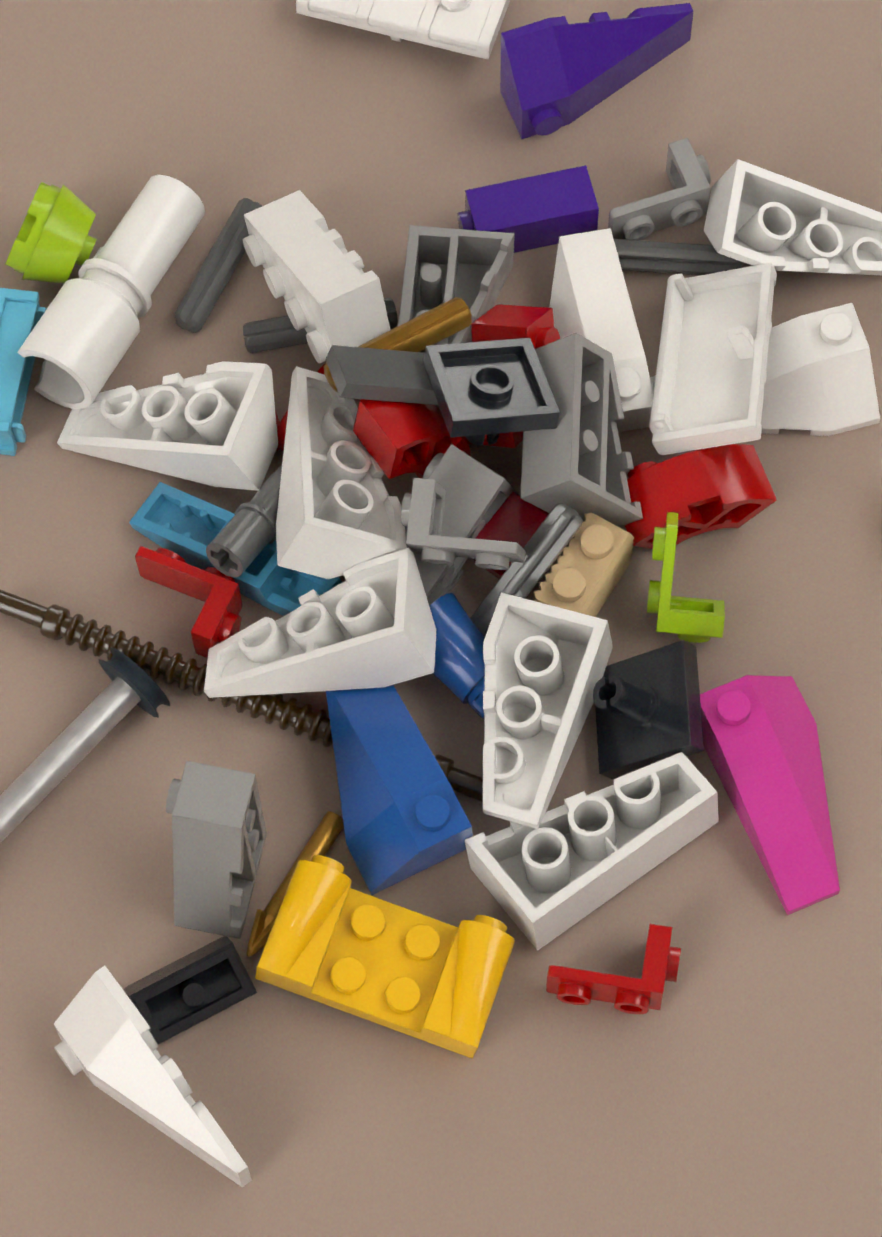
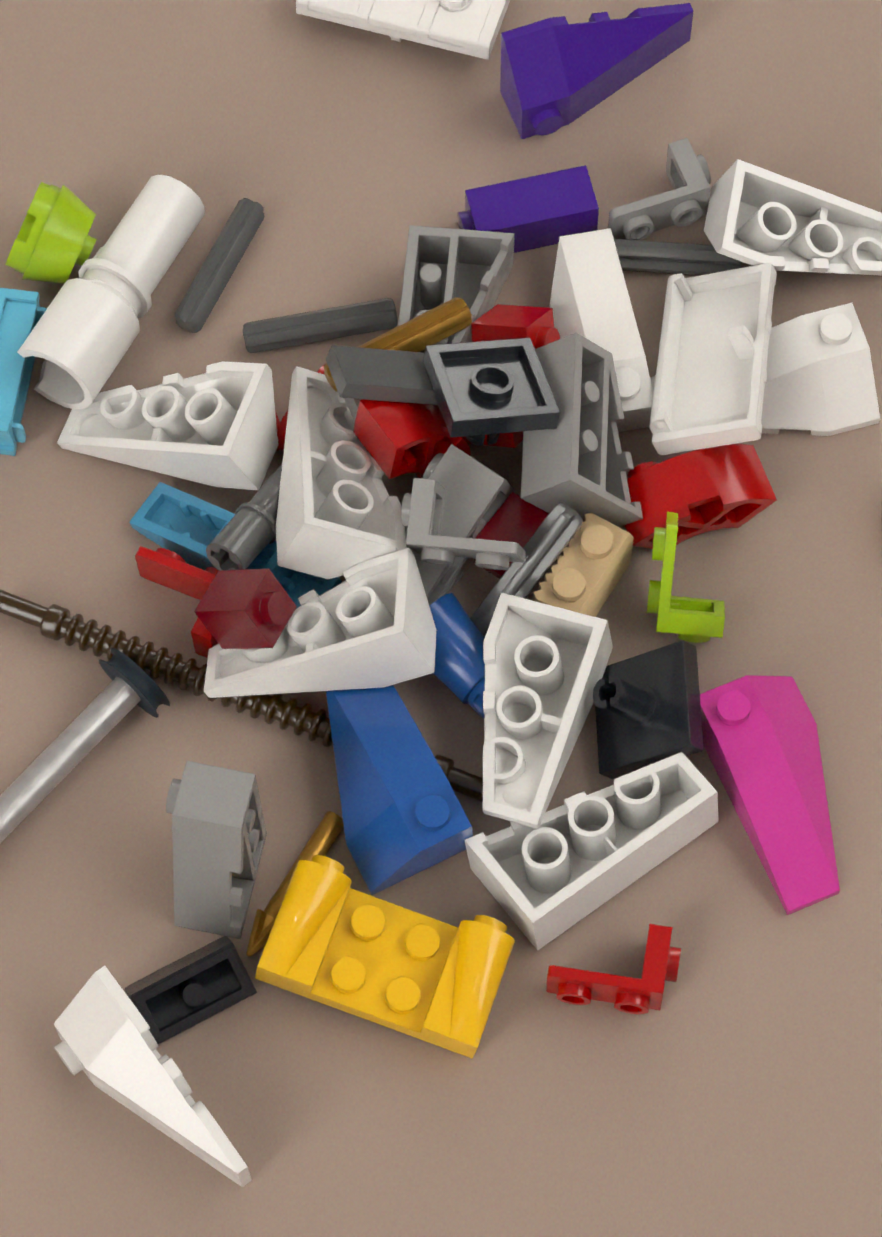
(245, 609): none -> dark red brick
(315, 275): white wedge -> none

